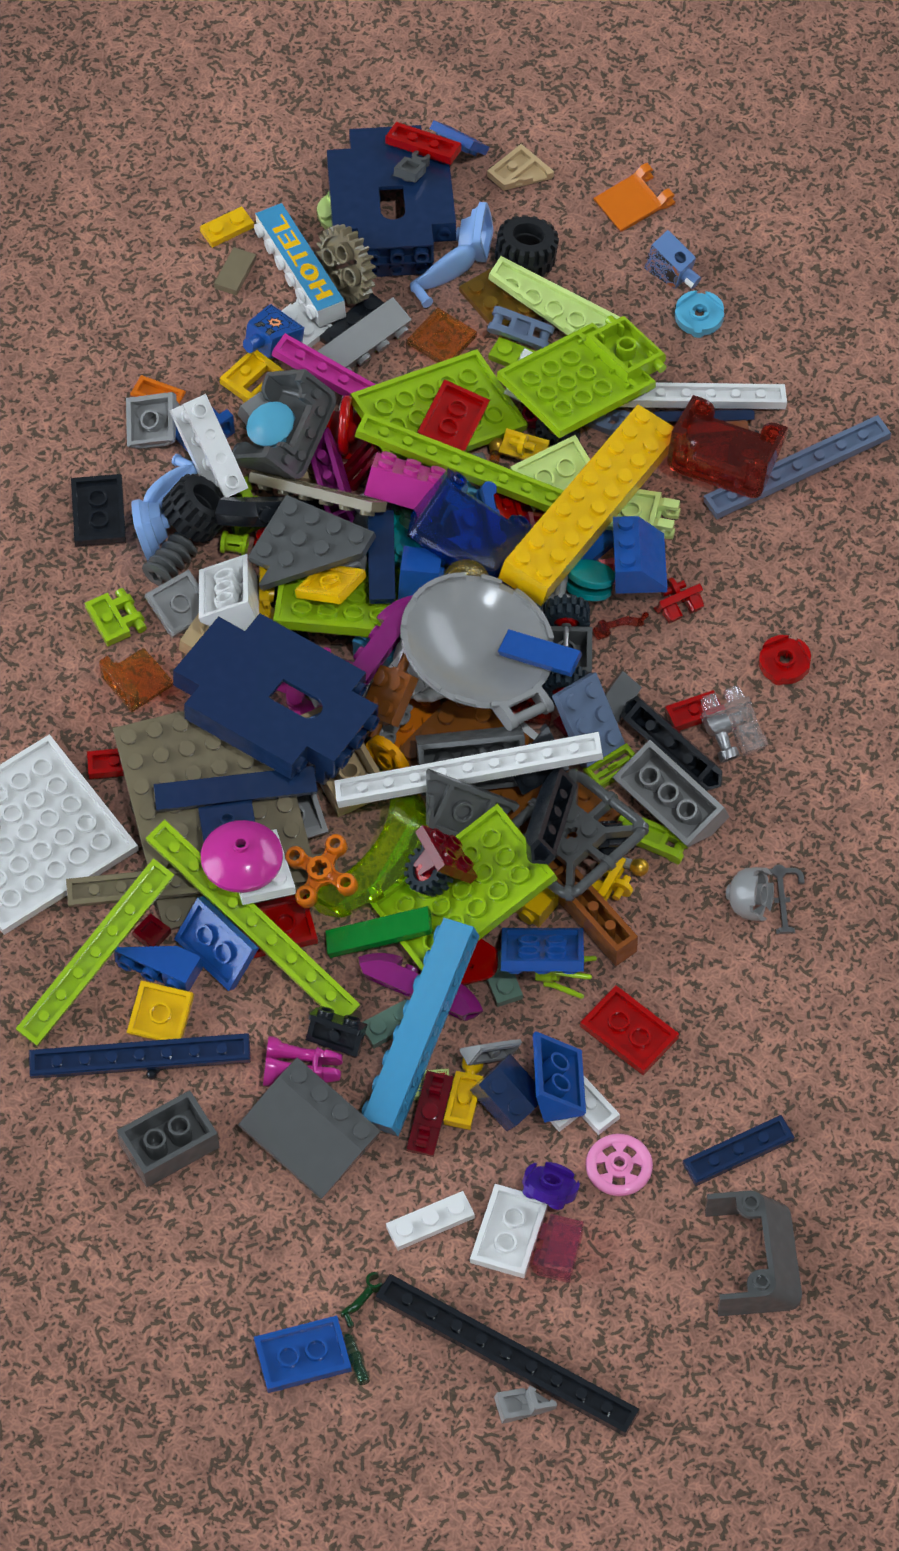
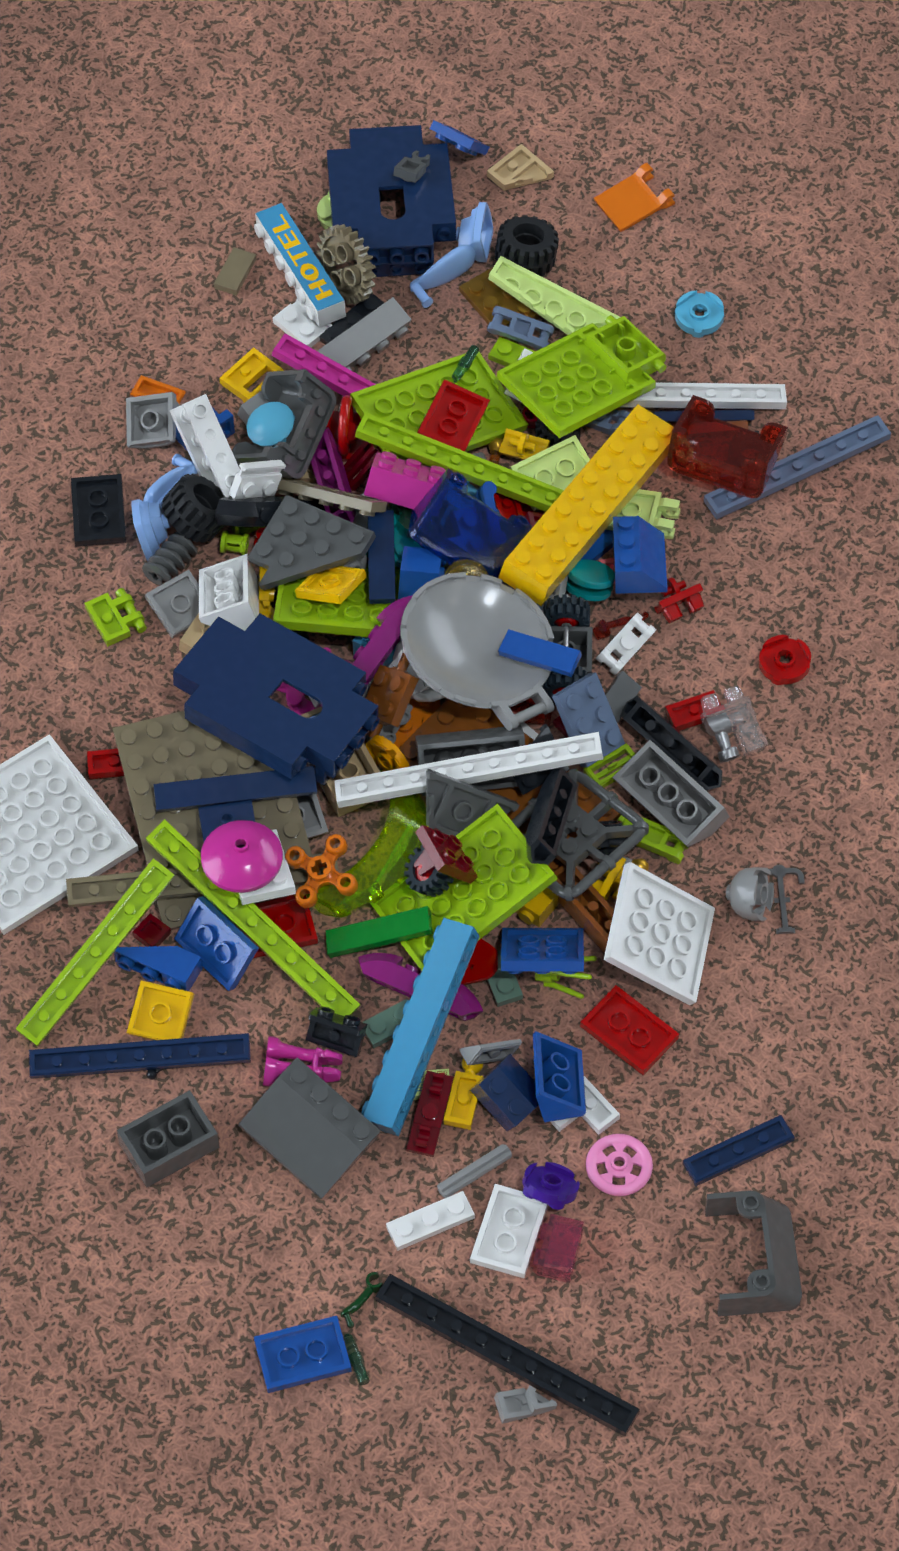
(135, 678): clear orange bracket -> none
(227, 226): yellow plate -> none
(257, 479): none -> white plate
(268, 328): blue torso -> none
(426, 143): red plate -> none
(441, 336): clear orange plate -> none
(465, 363): none -> clear green piece
(474, 1171): none -> light grey axle
(625, 644): none -> white plate
(659, 933): none -> white plate
(672, 262): medium blue torso -> none

